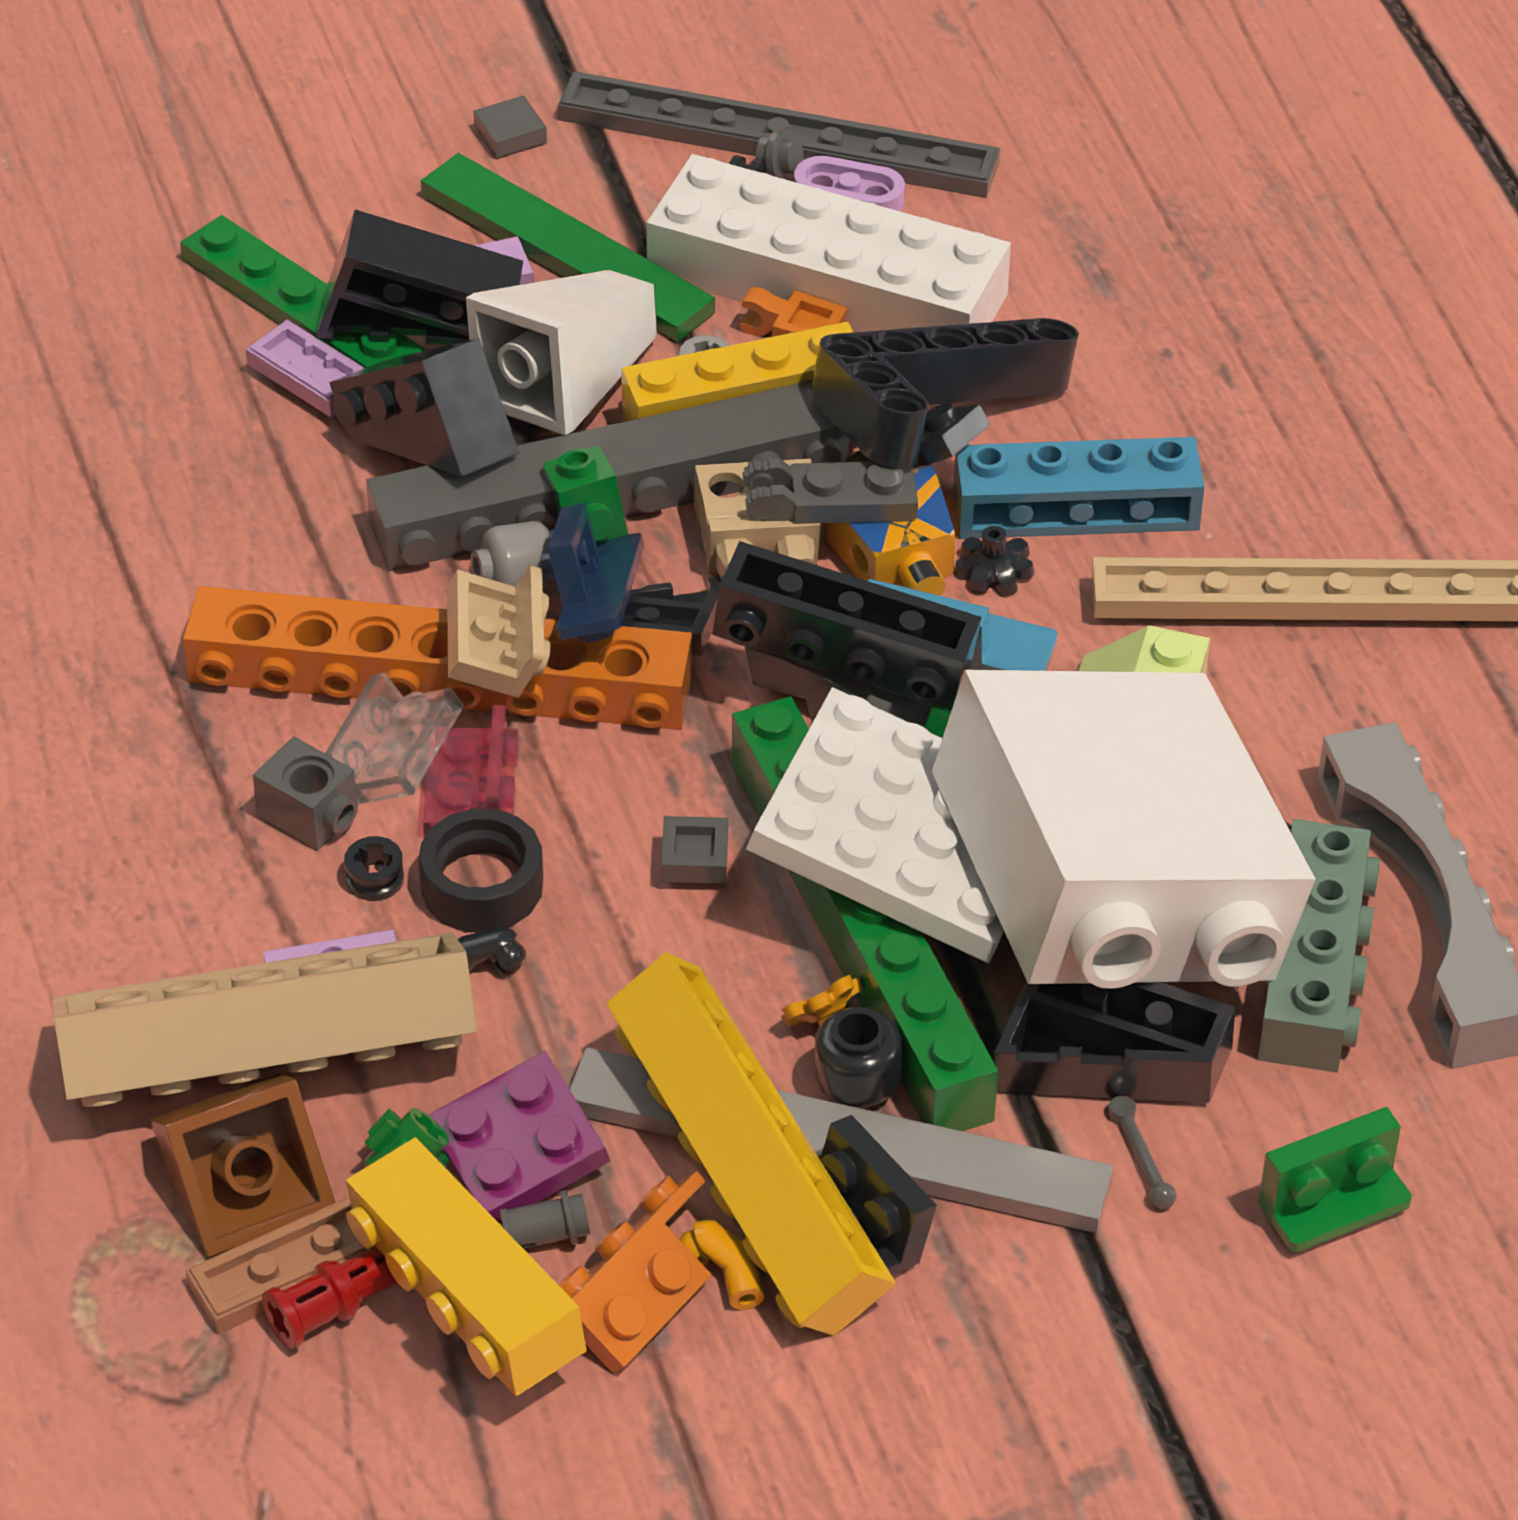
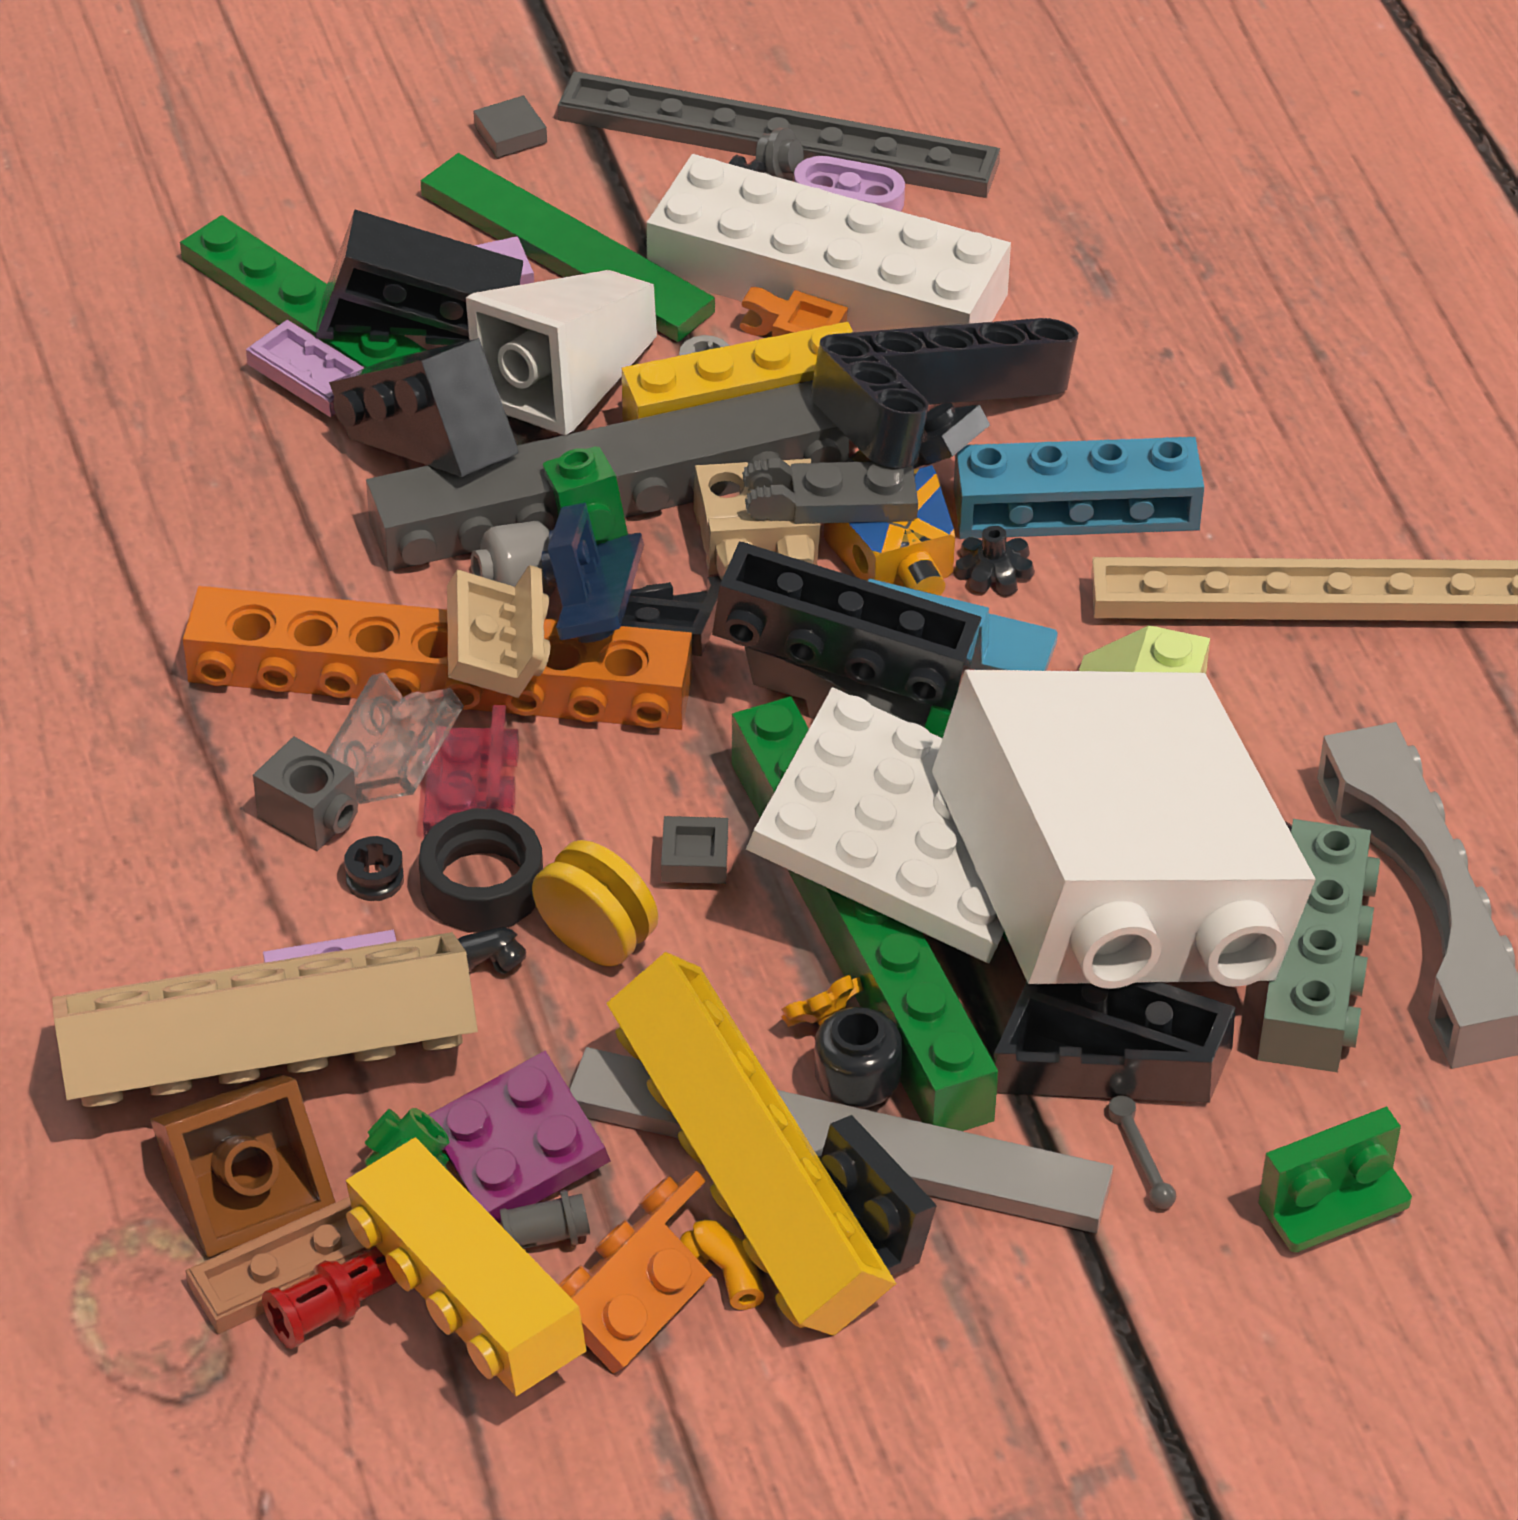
(595, 903): none -> yellow head

